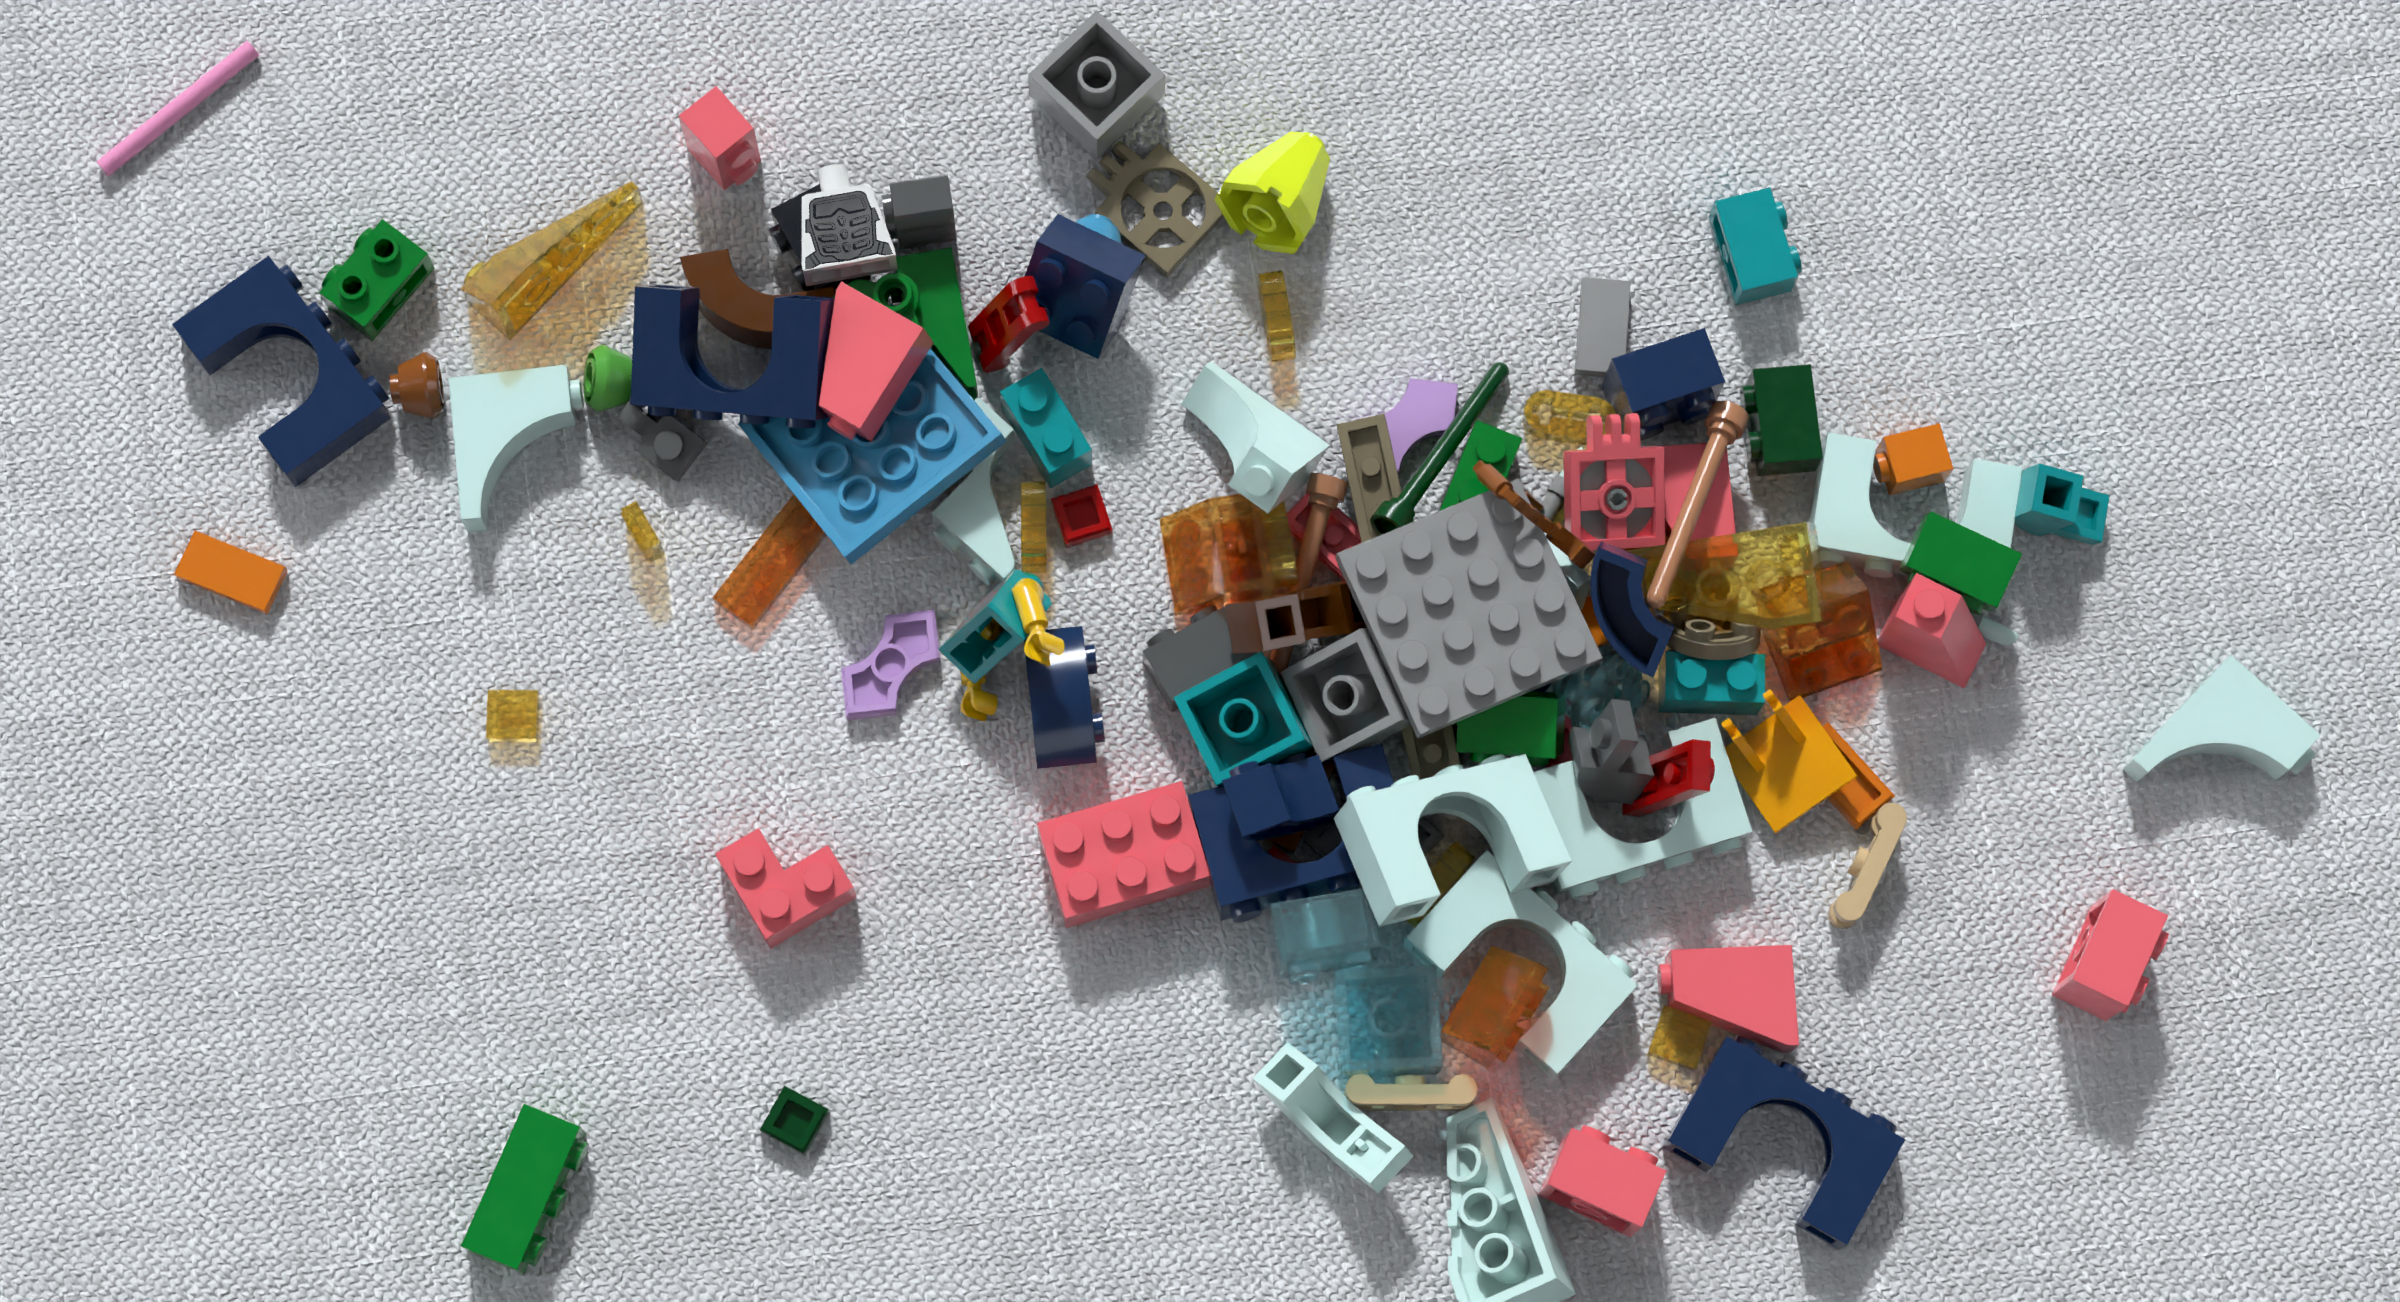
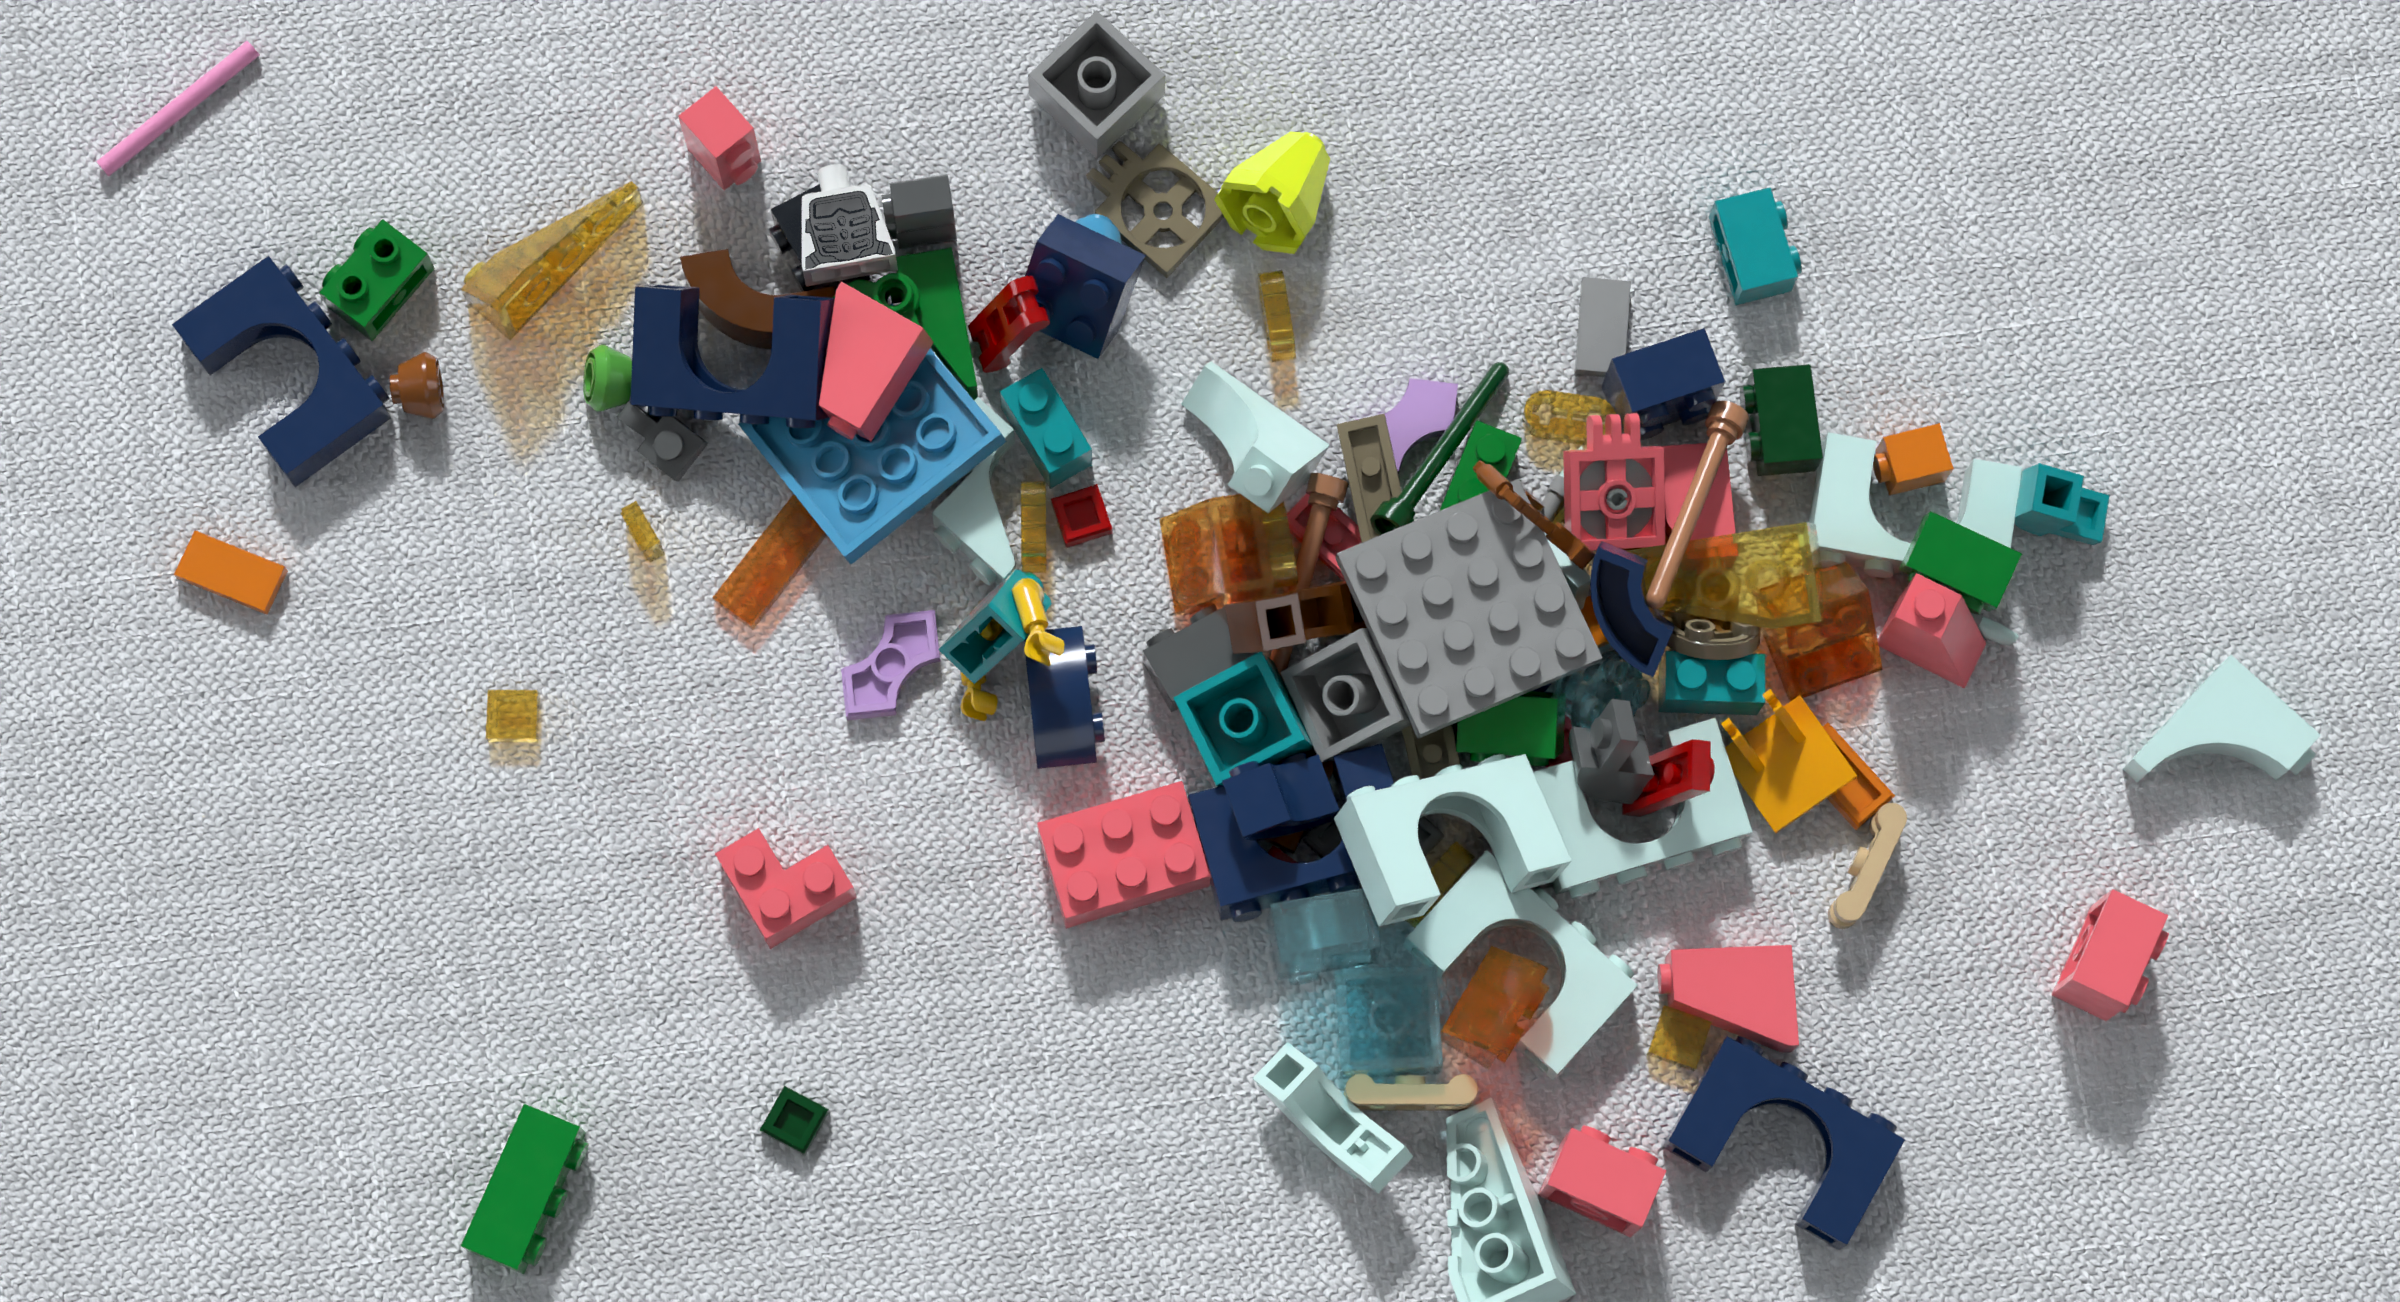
(499, 417): light aqua arch -> none

